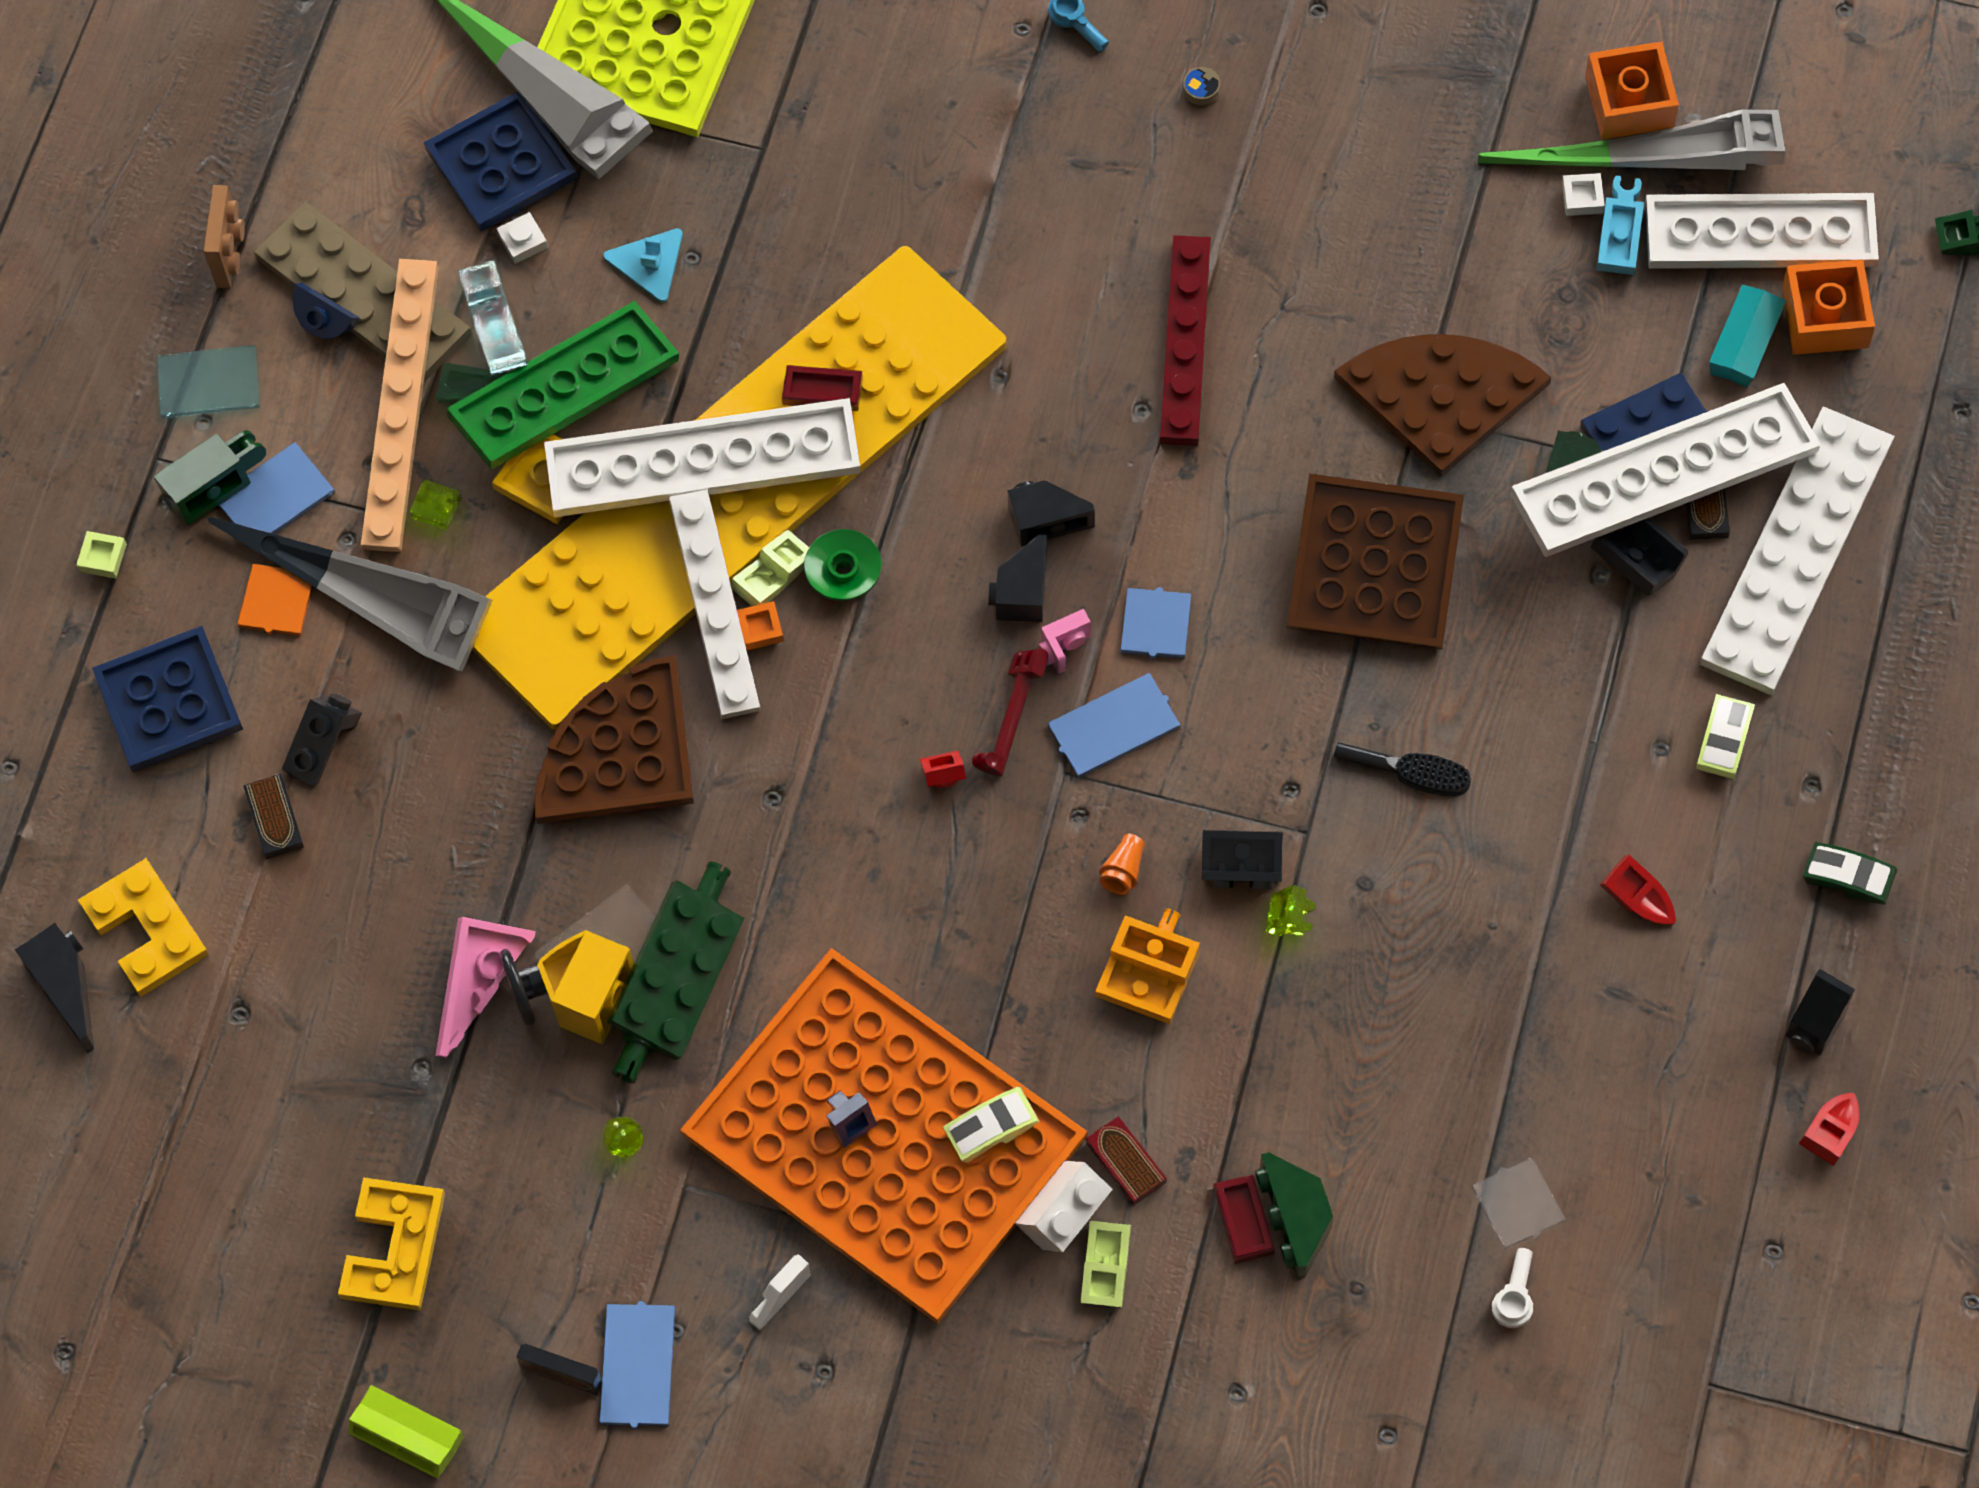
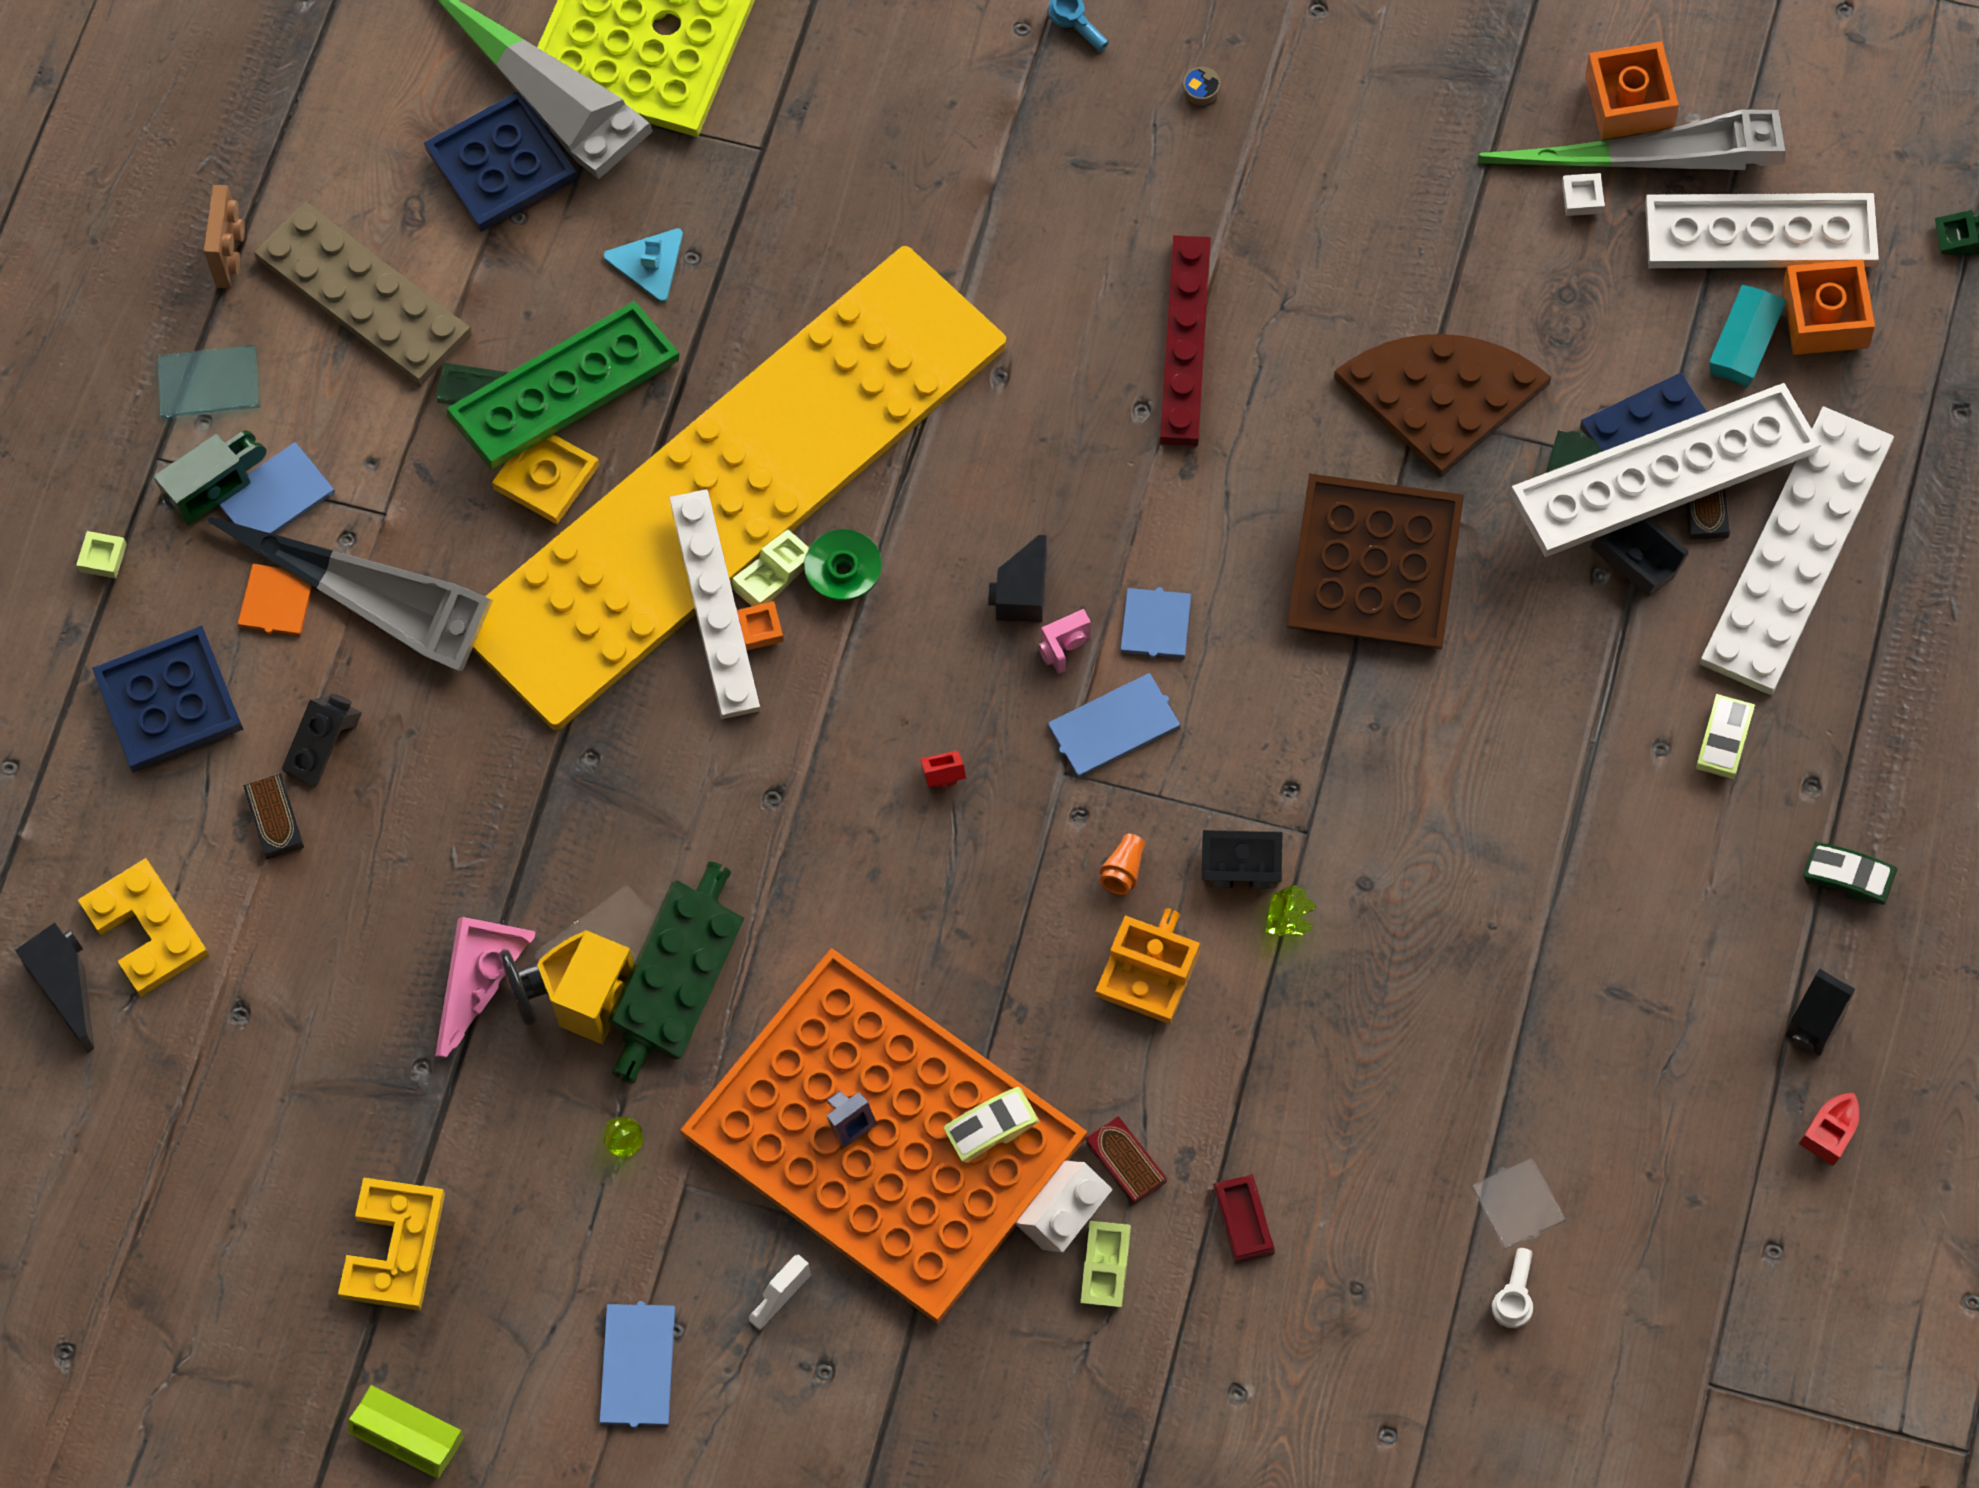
(321, 315): dark blue plate -> none
(399, 405): light nougat plate -> none
(435, 504): clear neon green tile -> none
(492, 317): clear light blue slope -> none
(522, 238): white plate -> none
(559, 1368): black tile -> none
(619, 749): reddish brown plate -> none
(702, 455): white plate -> none
(816, 385): dark red tile -> none
(1024, 667): dark red hinge -> none
(1048, 511): black slope -> none
(1297, 1210): dark green slope -> none
(1417, 770): black piece -> none
(1621, 229): medium azure plate -> none
(1639, 891): red plate -> none

